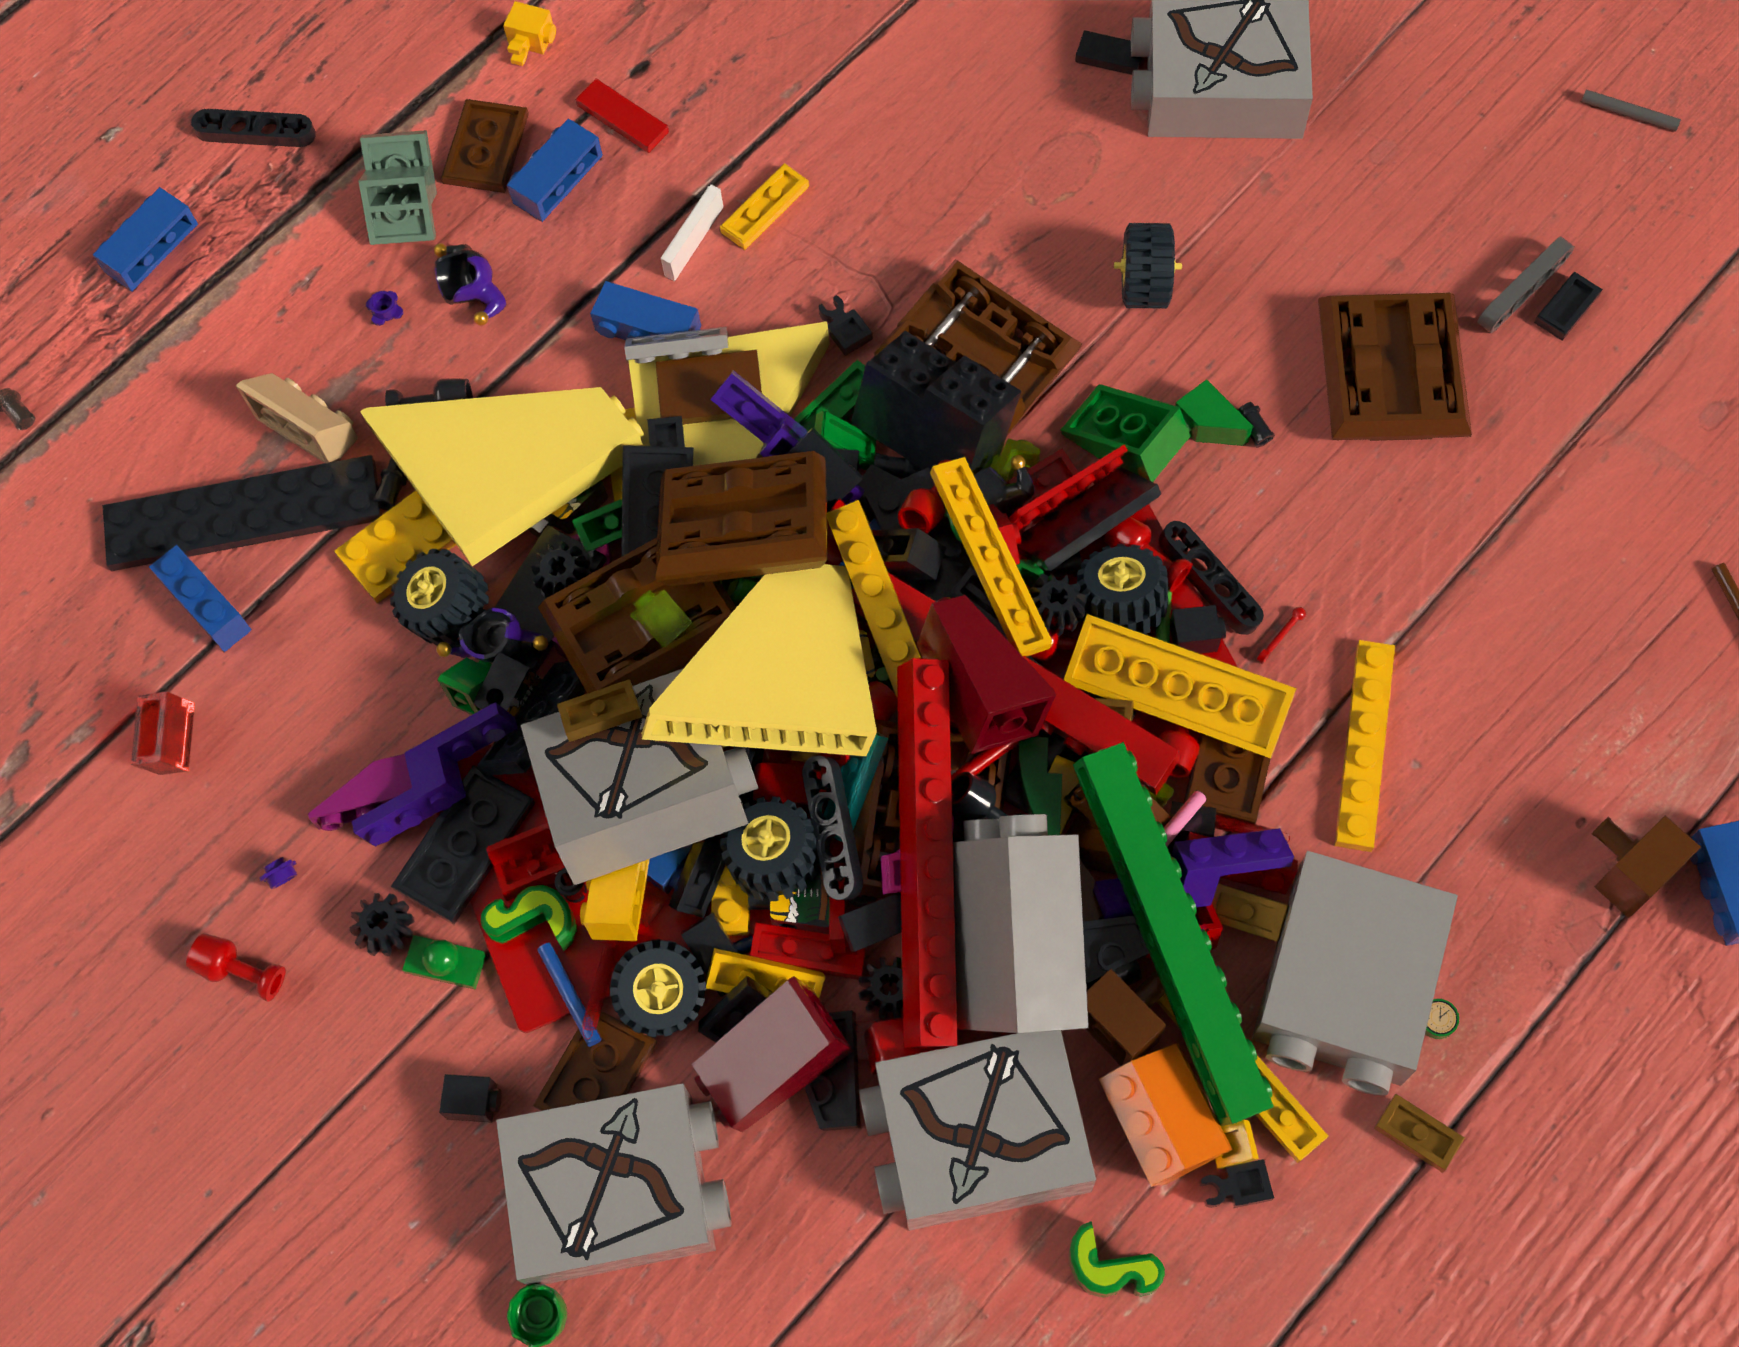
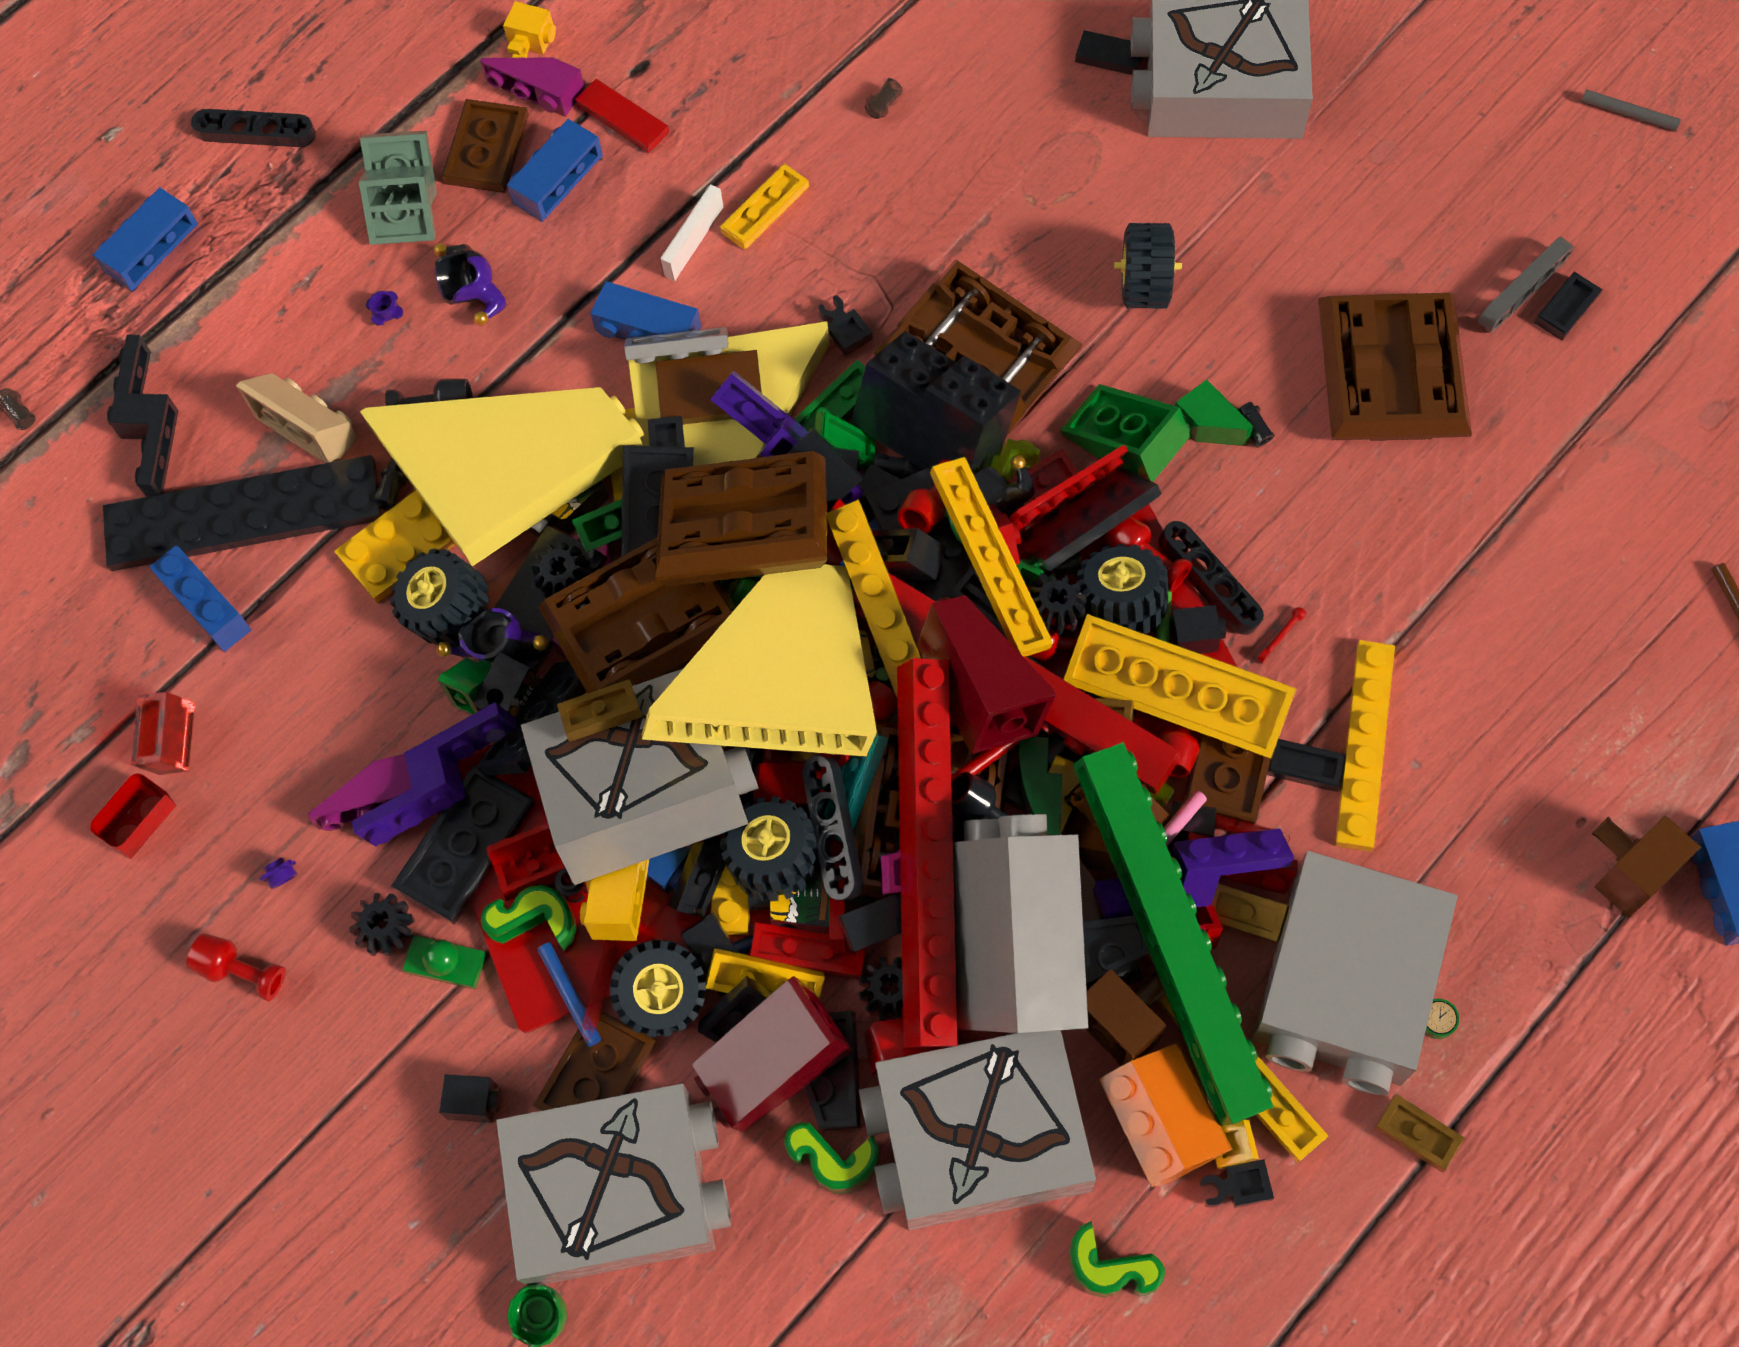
(115, 815): none -> red piece
(143, 416): none -> black bracket
(537, 79): none -> magenta slope
(660, 616): clear neon green bracket -> none
(827, 1167): none -> green animal
(878, 104): none -> clear smoke pin
(1307, 765): none -> black tile

